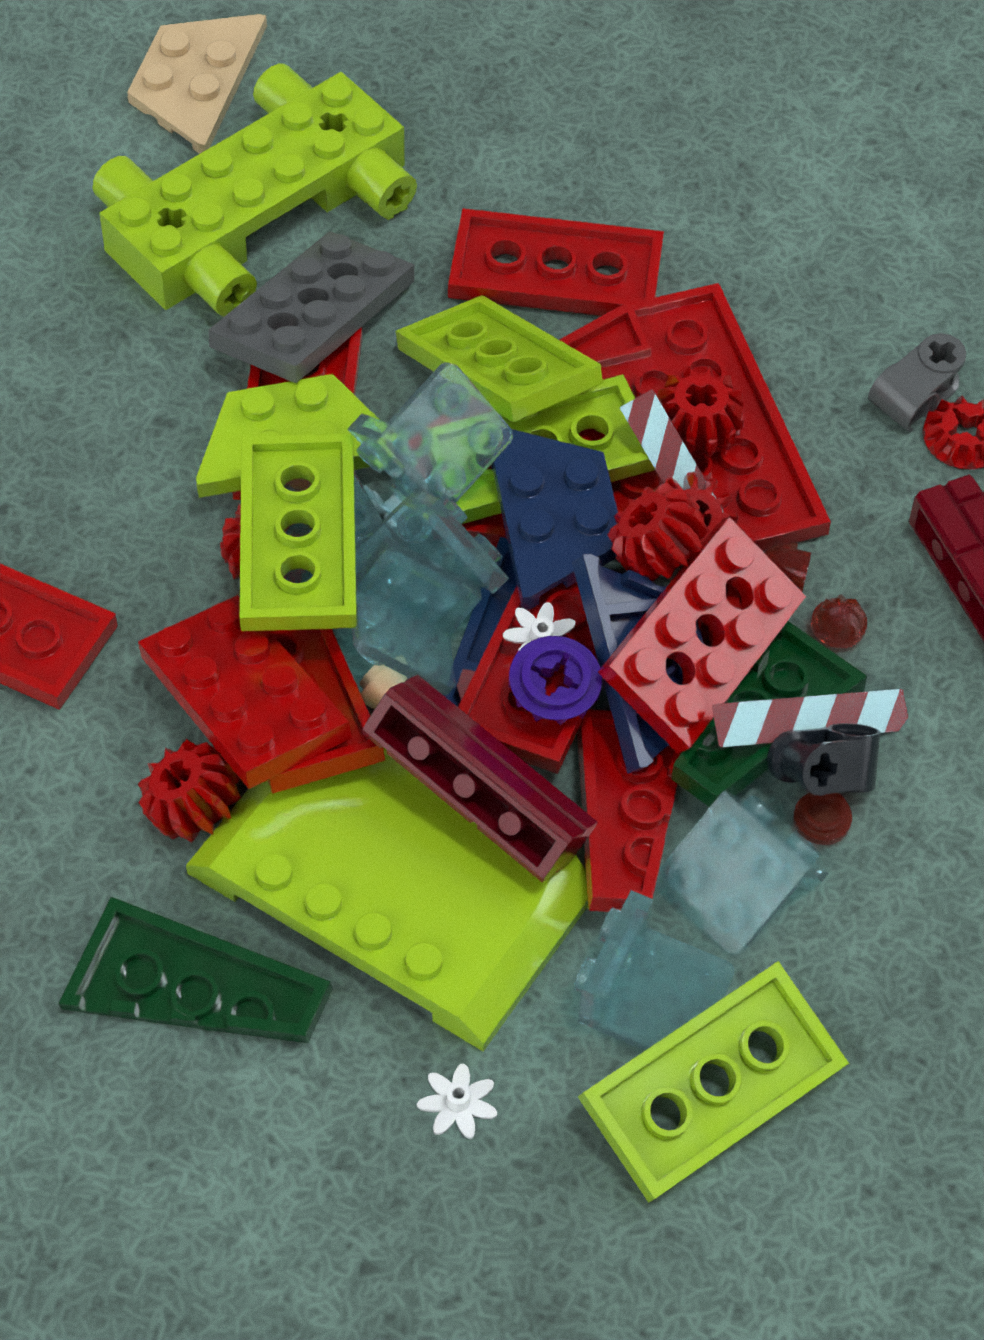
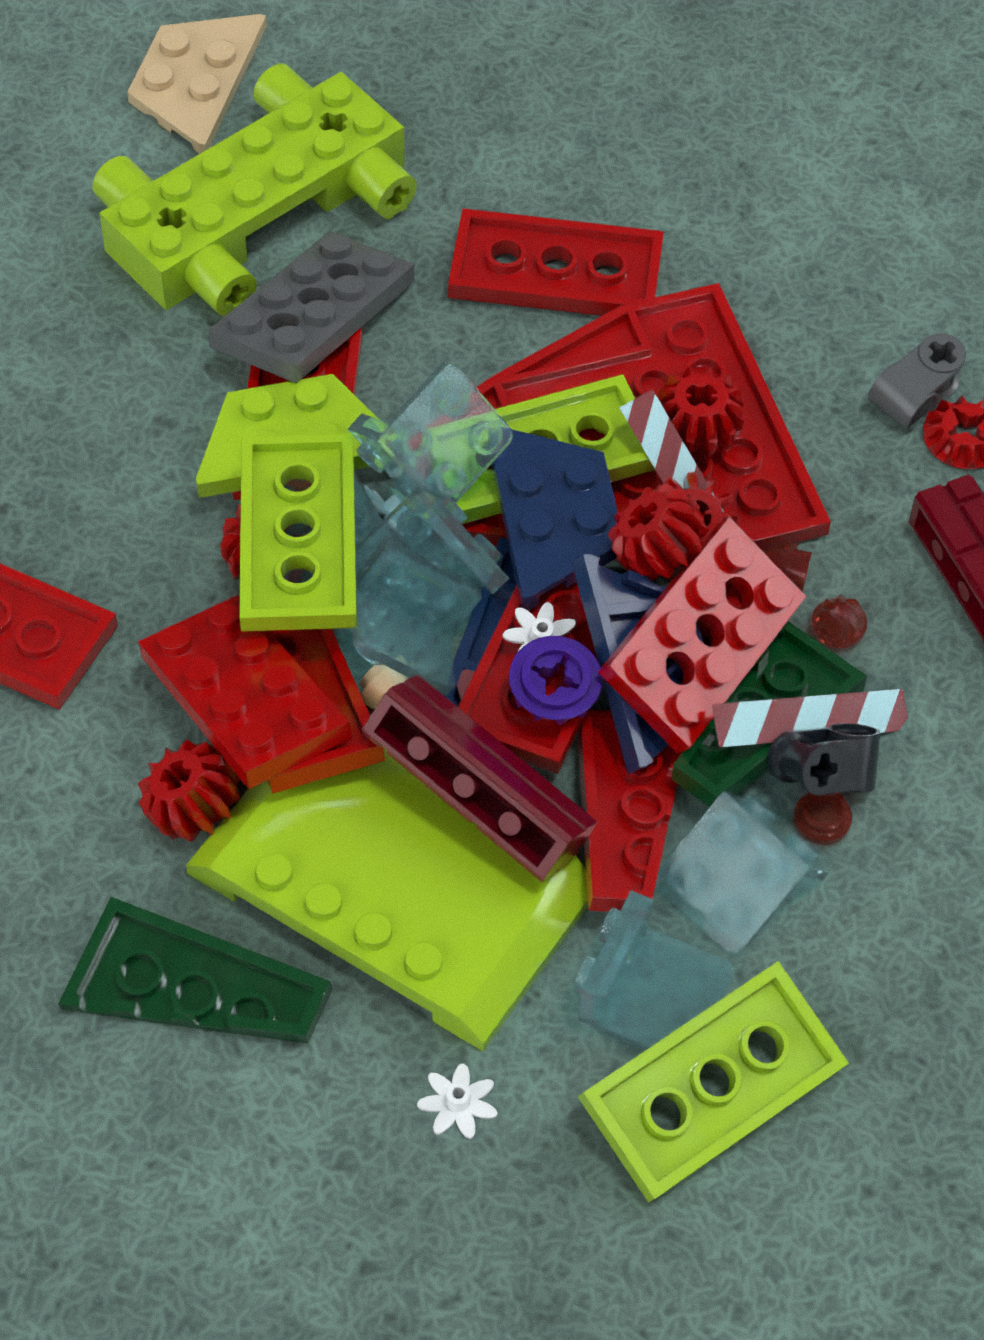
(502, 355): lime plate -> none

